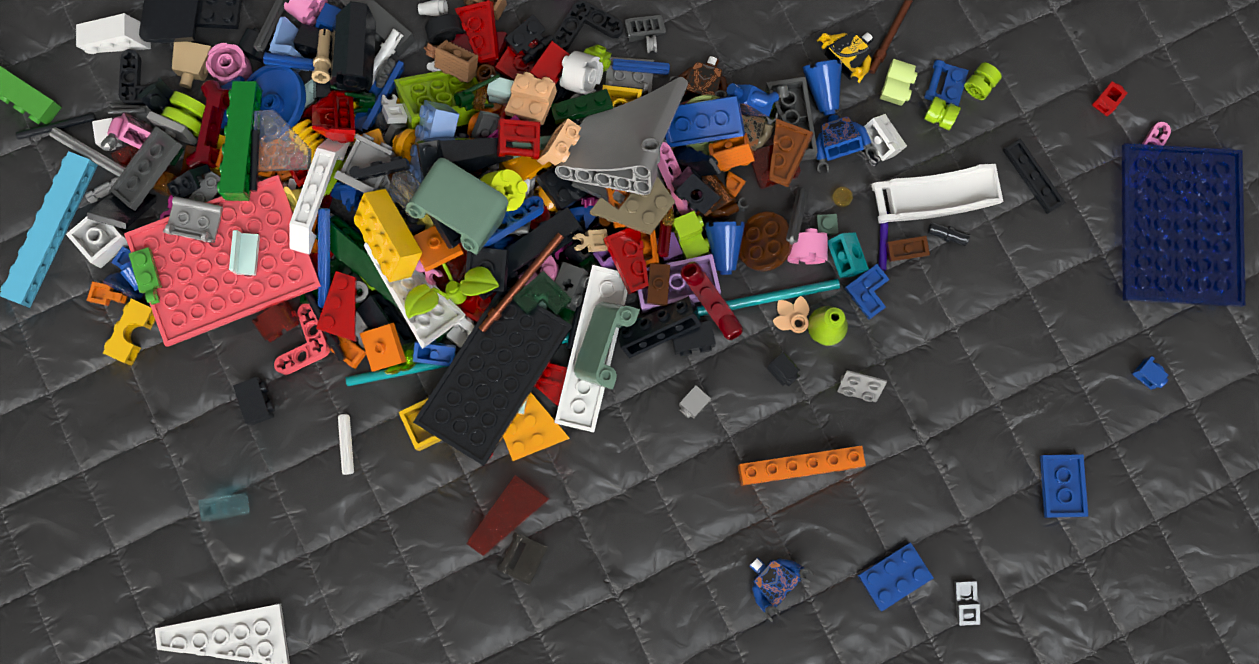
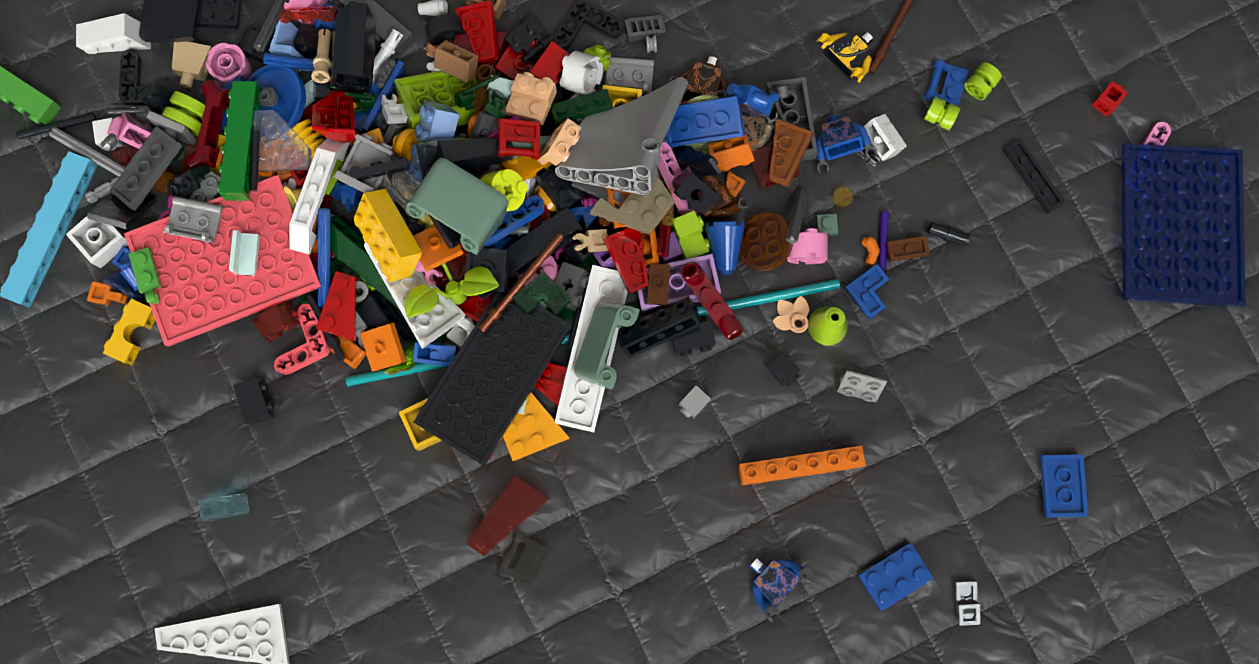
(268, 97): none -> dark grey plate
(308, 14): none -> clear red plate
(345, 444): white axle -> none
(495, 103): none -> dark green plate
(641, 66): blue axle -> none
(825, 84): blue cone -> none
(847, 255): teal brick -> none
(873, 249): none -> orange arm
(898, 82): yellowish green brick -> none
(938, 194): white windscreen -> none
(1151, 373): blue brick -> none

